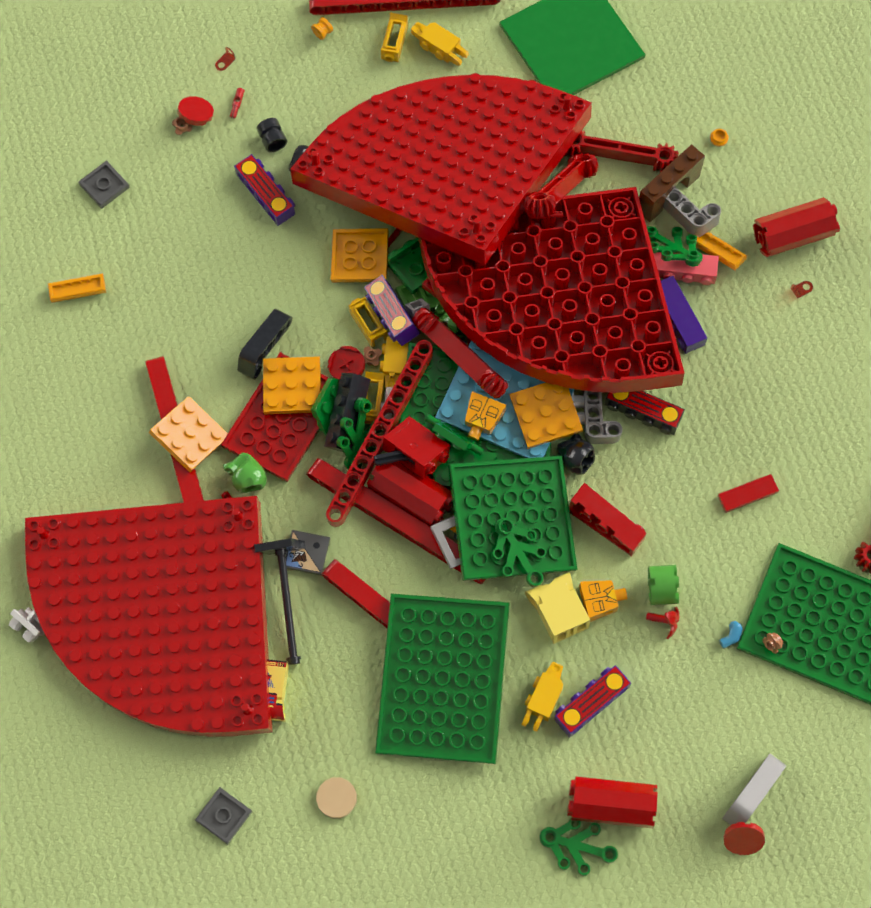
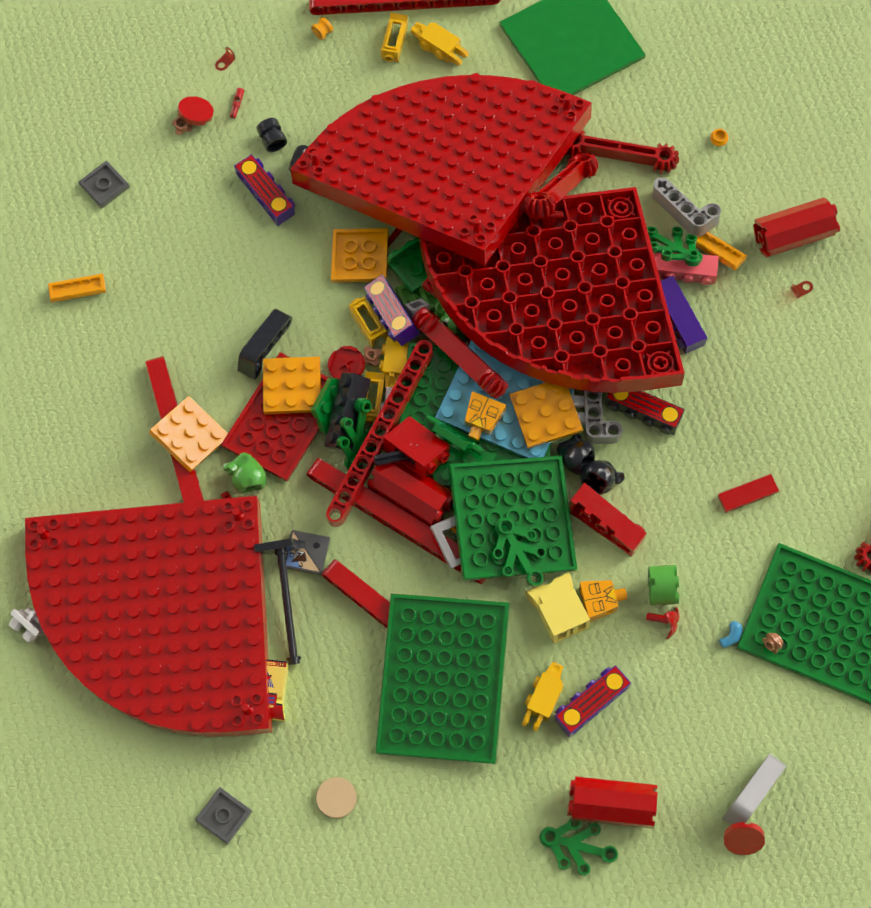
(601, 476): none -> black piece
(683, 169): reddish brown arch -> none

